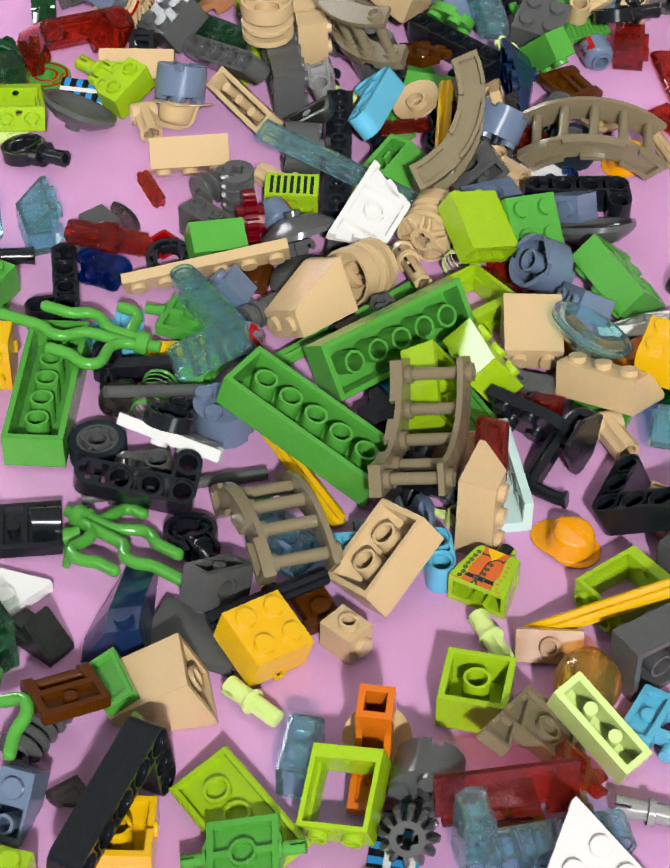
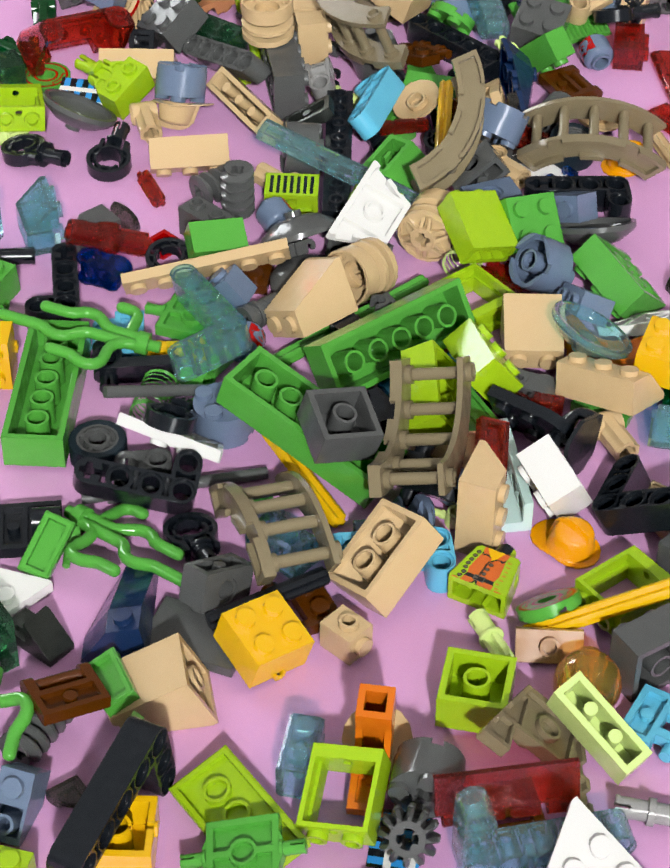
(47, 545): none -> bright green tile
(113, 406): clear smoke animal -> none
(114, 149): none -> black pin
(251, 701): yellowish green axle -> none
(253, 215): dark red gear -> none
(340, 424): none -> dark grey brick
(410, 256): tan pin -> none
(548, 605): none -> bright green tile
(552, 479): none -> white brick
(589, 777): clear red plate -> none

